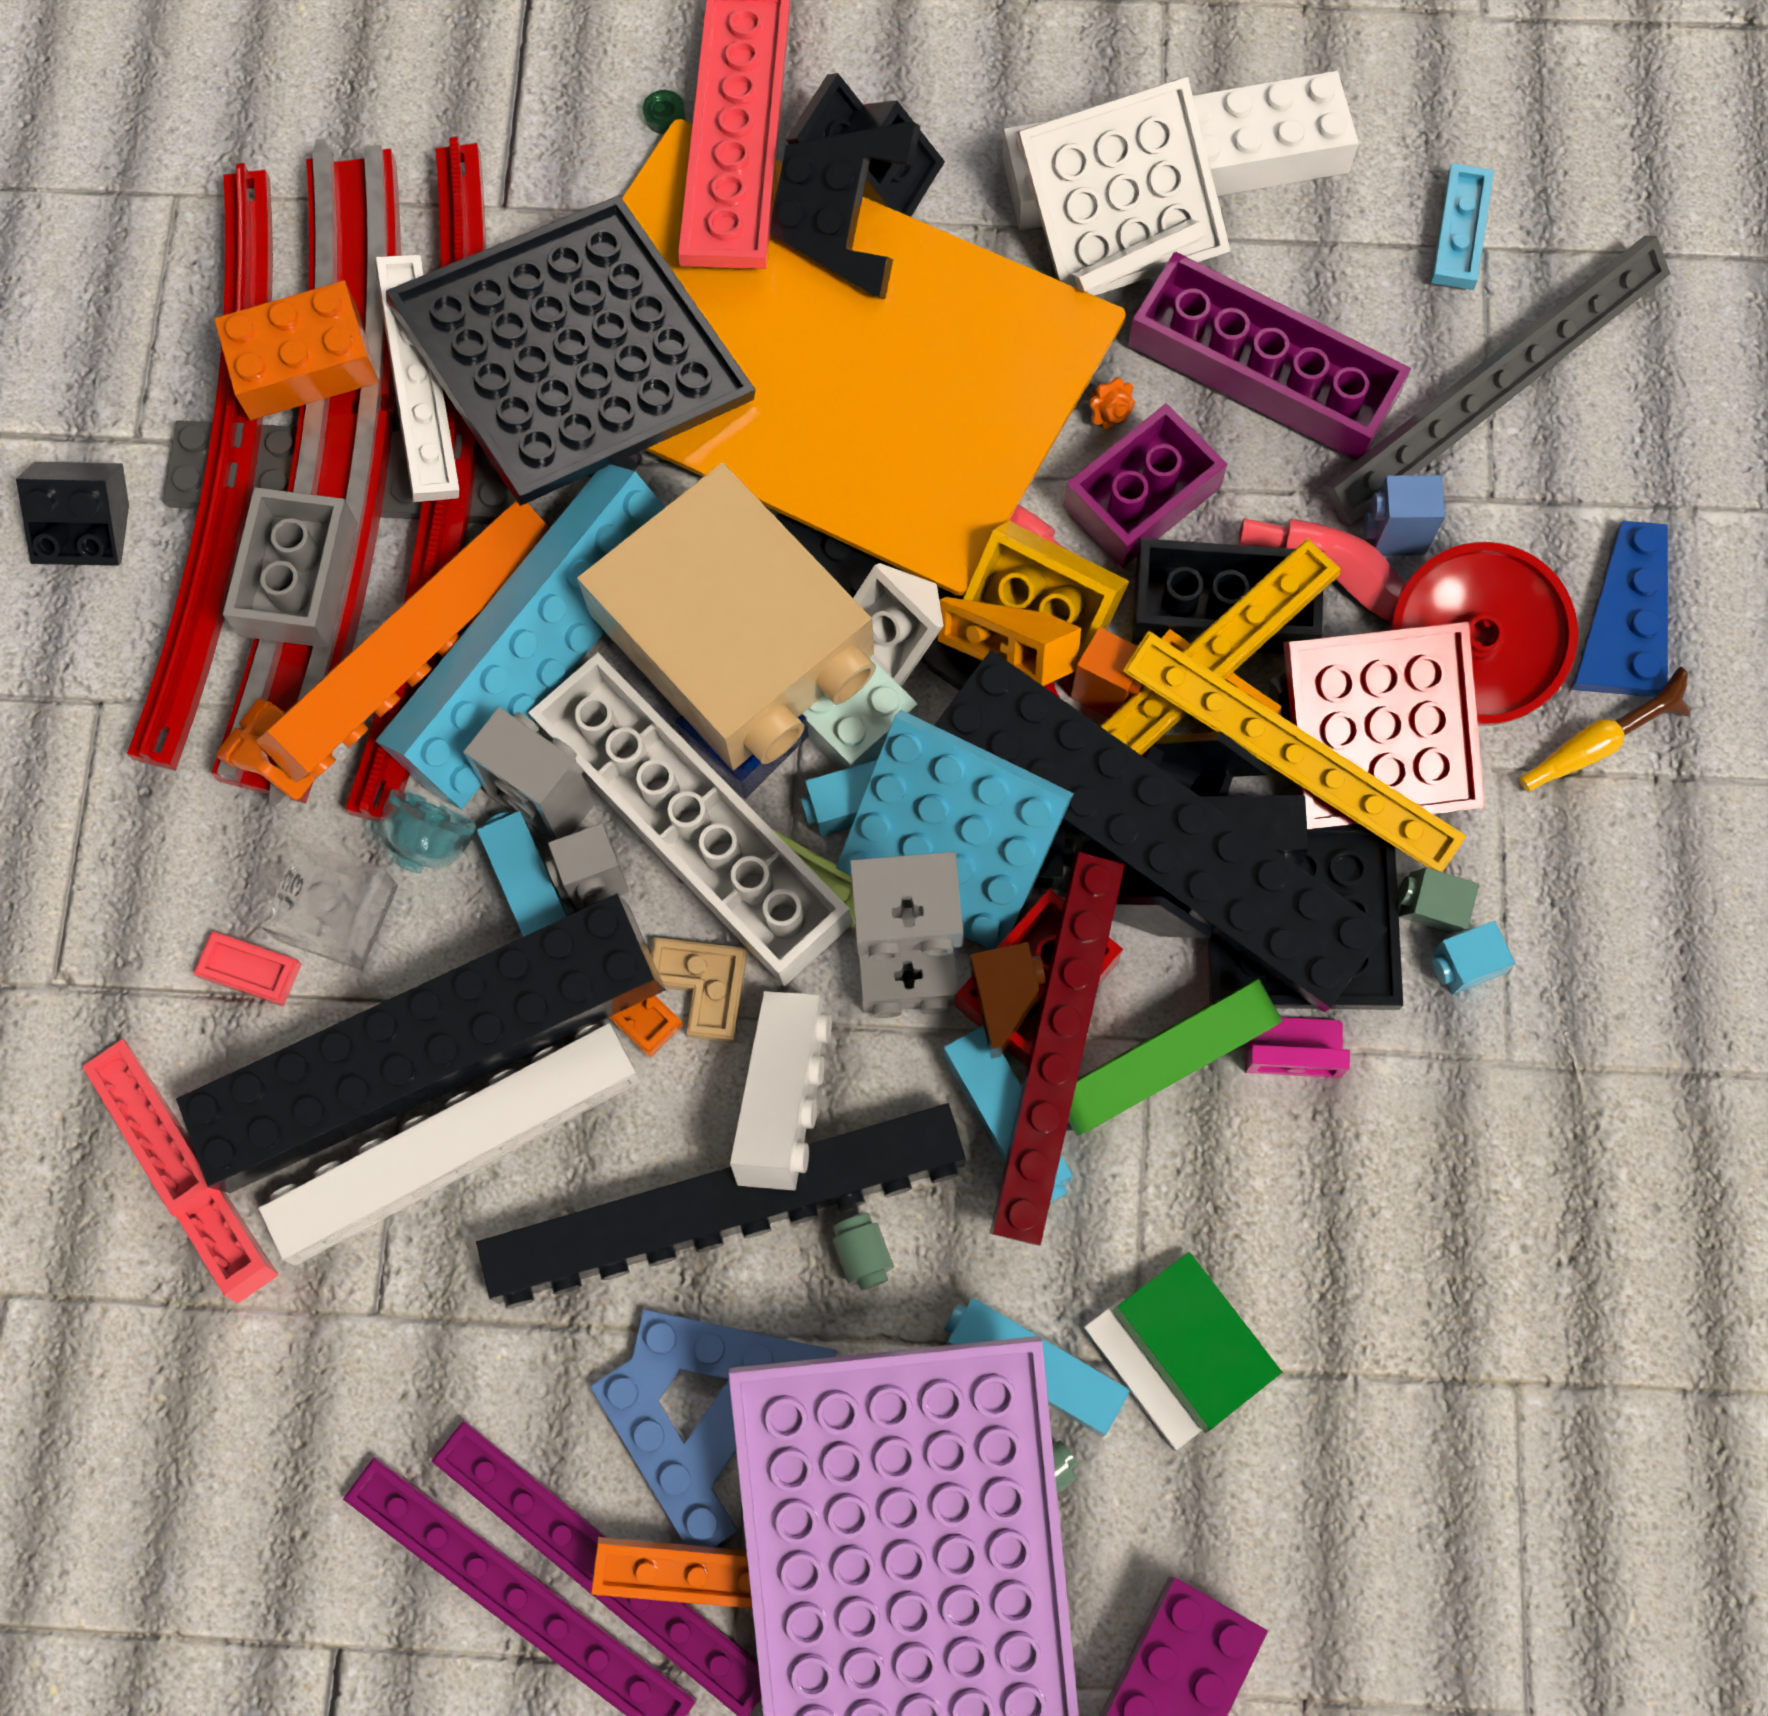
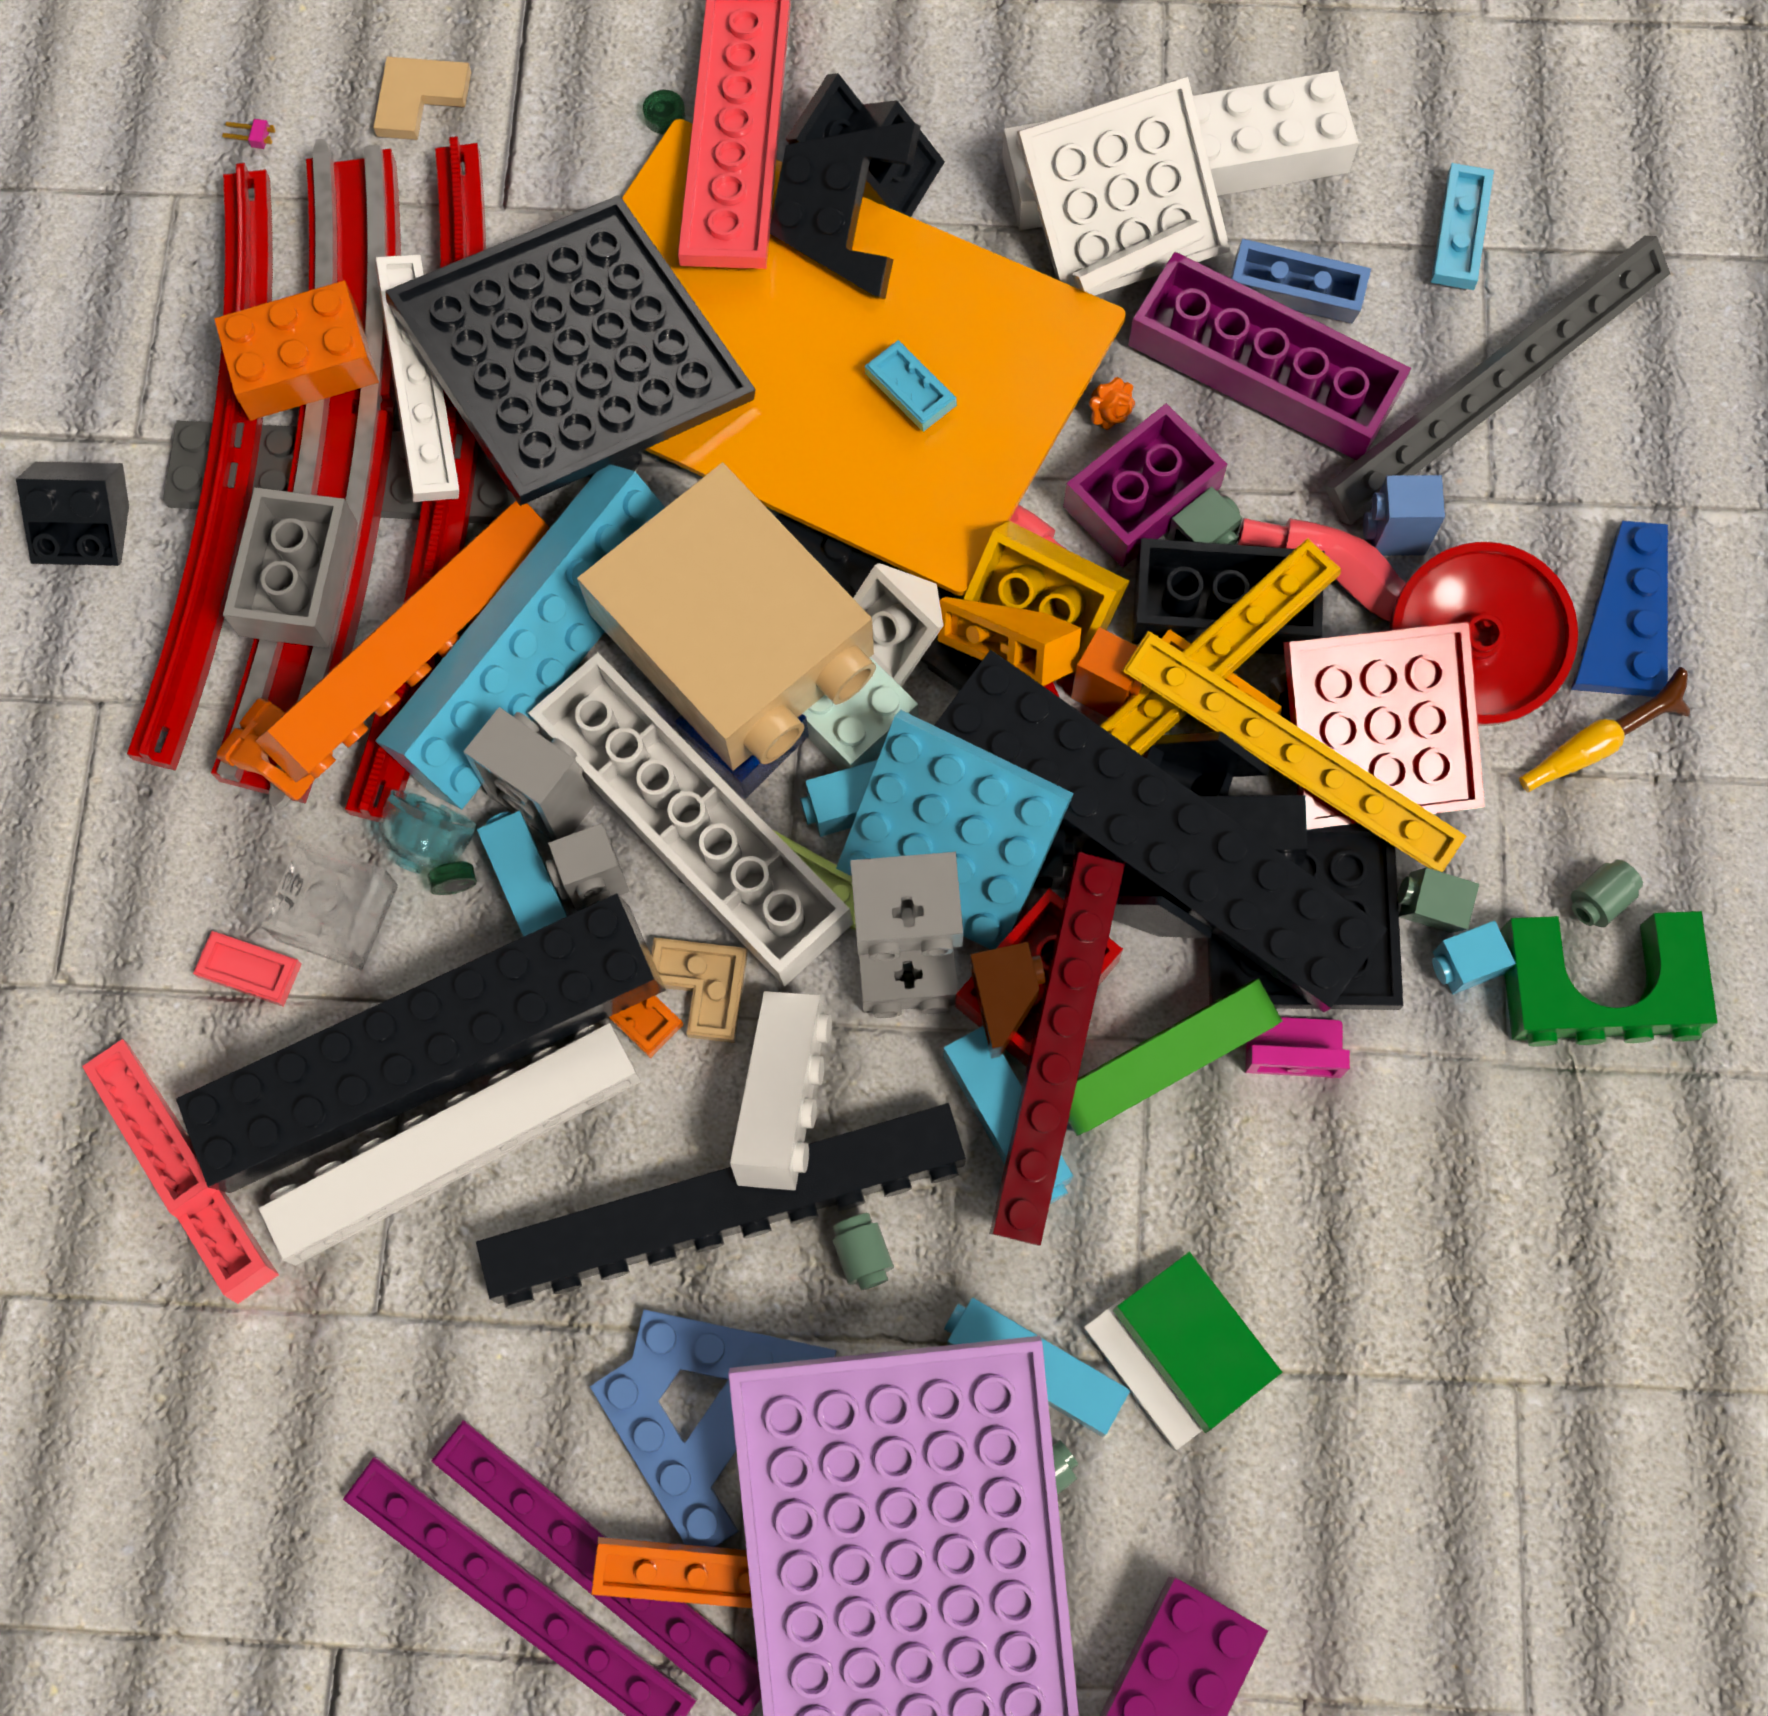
(258, 134): none -> piece
(410, 85): none -> tan tile
(451, 878): none -> clear green tile
(910, 385): none -> medium azure plate
(1207, 520): none -> sand green brick
(1302, 280): none -> medium blue brick
(1549, 1007): none -> green arch
(1606, 893): none -> sand green brick

